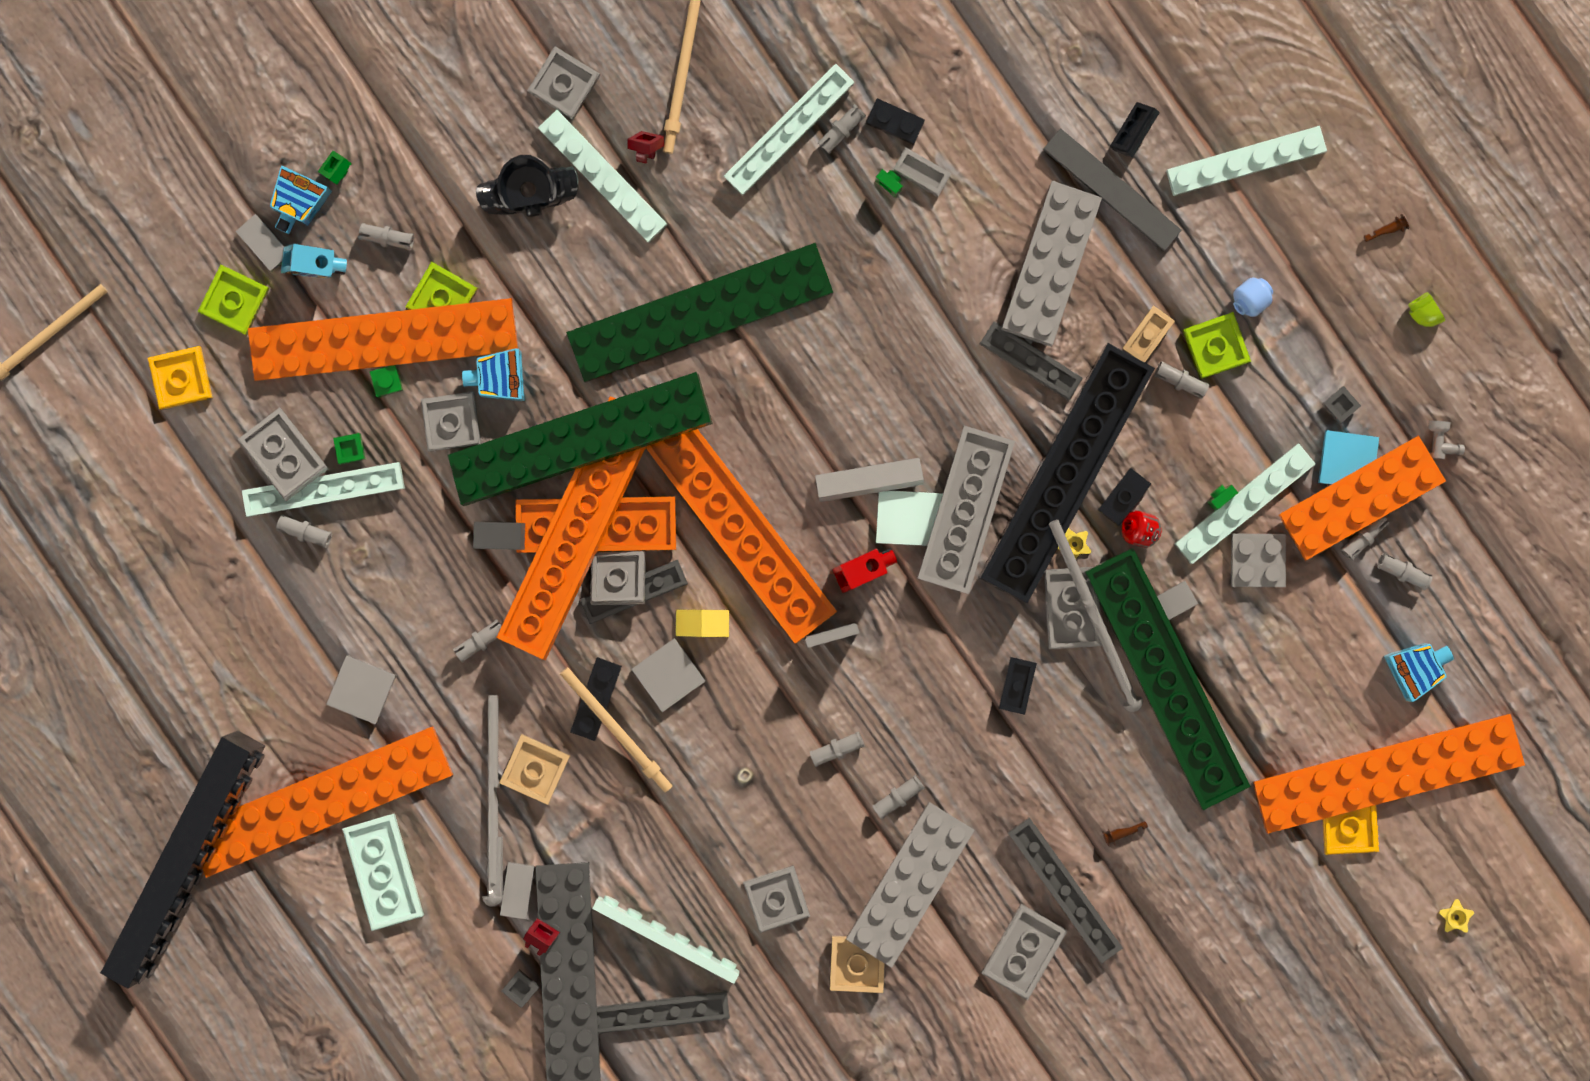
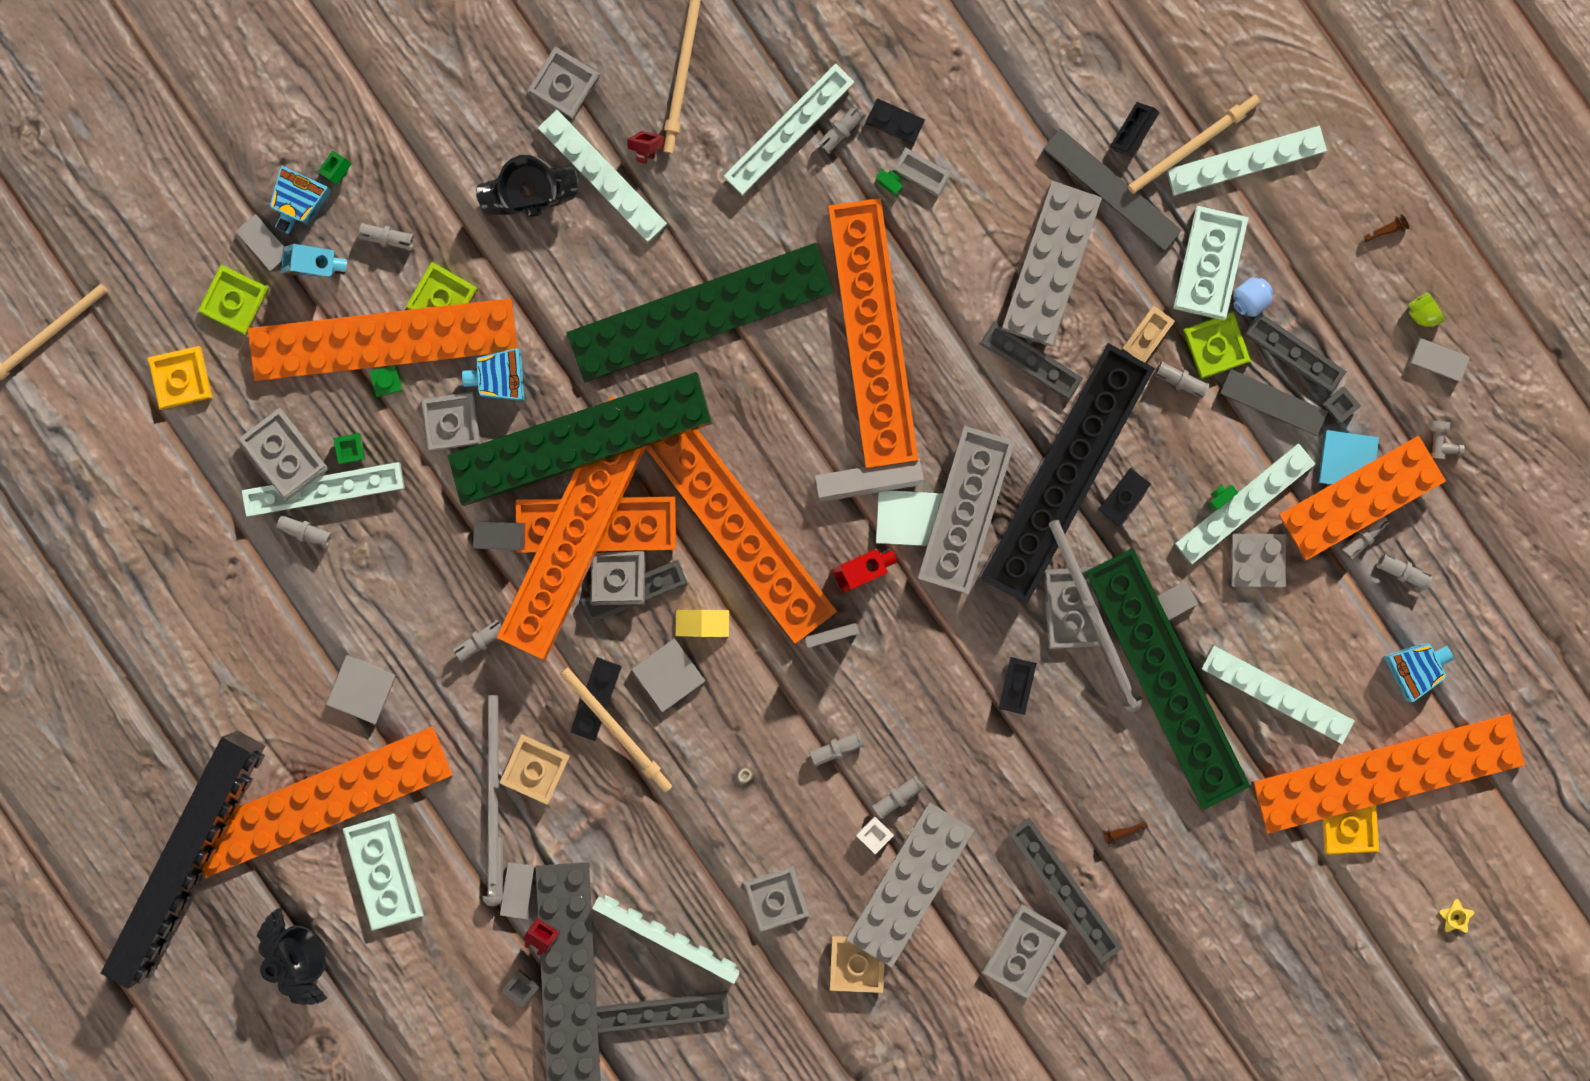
(292, 959): none -> black piece
(873, 333): none -> orange plate
(874, 835): none -> white plate
(1080, 539): light yellow plate -> none
(1141, 529): red head -> none
(1210, 263): none -> light aqua tile
(1234, 115): none -> tan bar
(1273, 402): none -> dark grey tile
(1277, 694): none -> light aqua plate
(1294, 353): none -> dark grey tile
(1439, 360): none -> light grey tile

